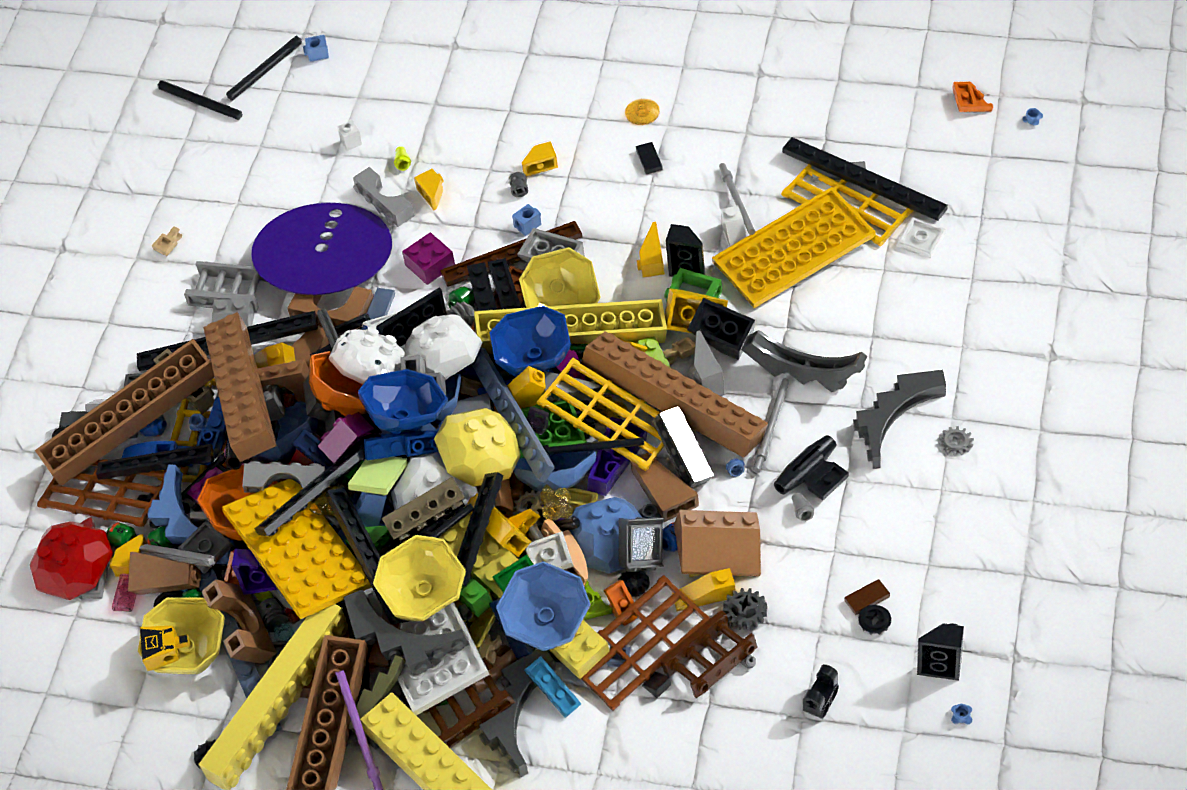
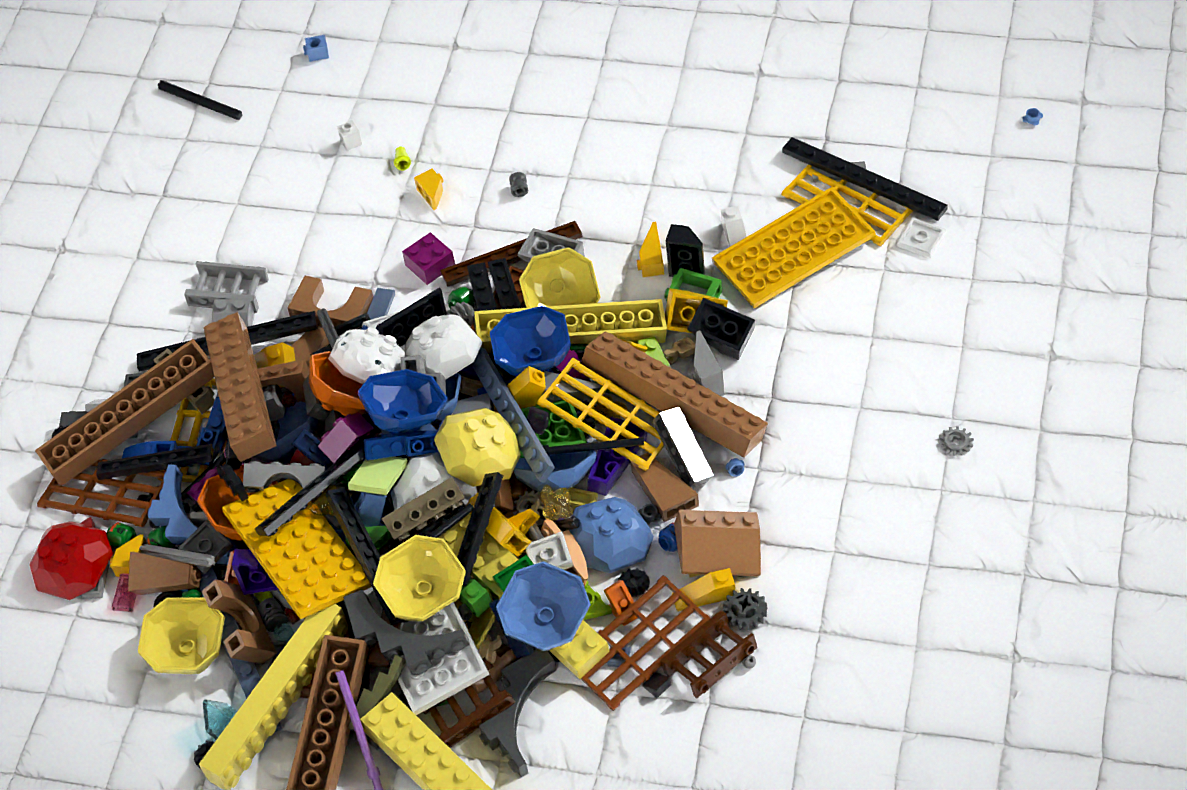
(155, 428): blue head -> none
(161, 645): yellow torso -> none
(168, 242): tan plate -> none
(194, 420): medium blue plate -> none
(216, 717): none -> clear light blue slope
(232, 481): none -> black hinge
(263, 68): black axle -> none
(287, 253): dark purple piece -> none
(395, 208): light grey arch -> none
(526, 219): medium blue brick -> none
(540, 159): yellow slope -> none
(553, 687): dark azure tile -> none
(641, 543): dark grey window -> none
(642, 111): clear yellow dish -> none
(649, 158): black tile -> none
(727, 178): light grey bar -> none
(762, 453): light grey bar -> none
(803, 509): light grey cone -> none
(804, 367): dark grey arch -> none
(813, 469): black plate -> none
(823, 692): black piece -> none
(867, 595): reddish brown tile -> none
(867, 615): black gear -> none
(890, 405): dark grey arch -> none
(941, 652): black slope -> none
(961, 709): medium blue plate -> none
(969, 98): orange wing -> none

